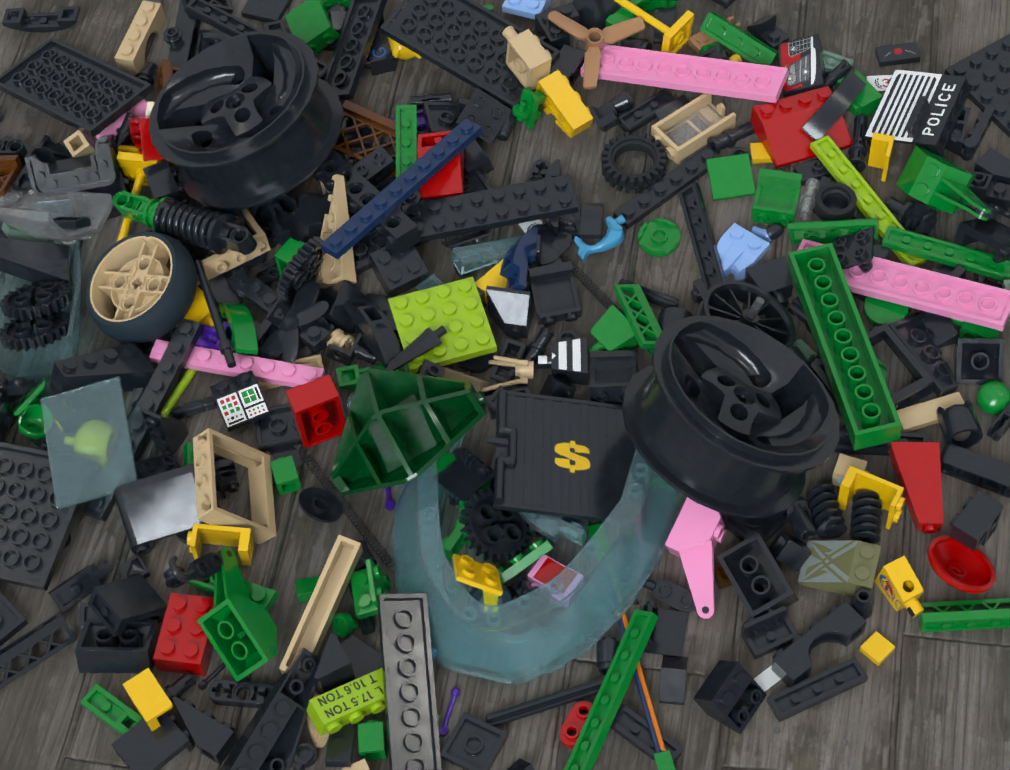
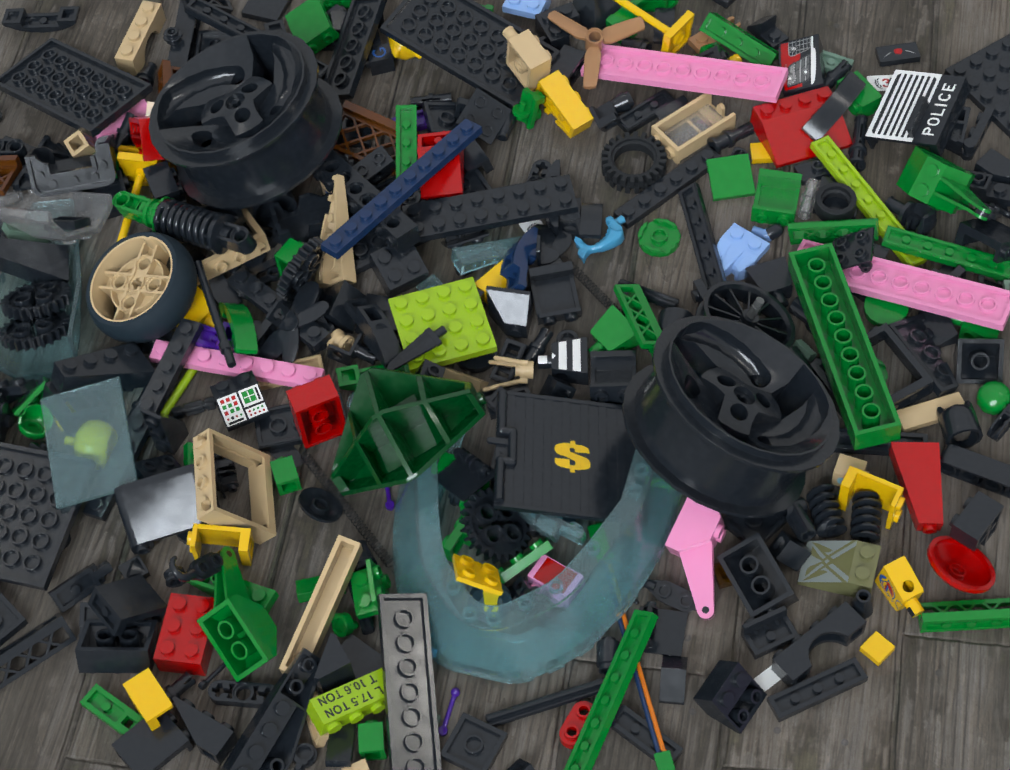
(881, 152): yellow panel -> none

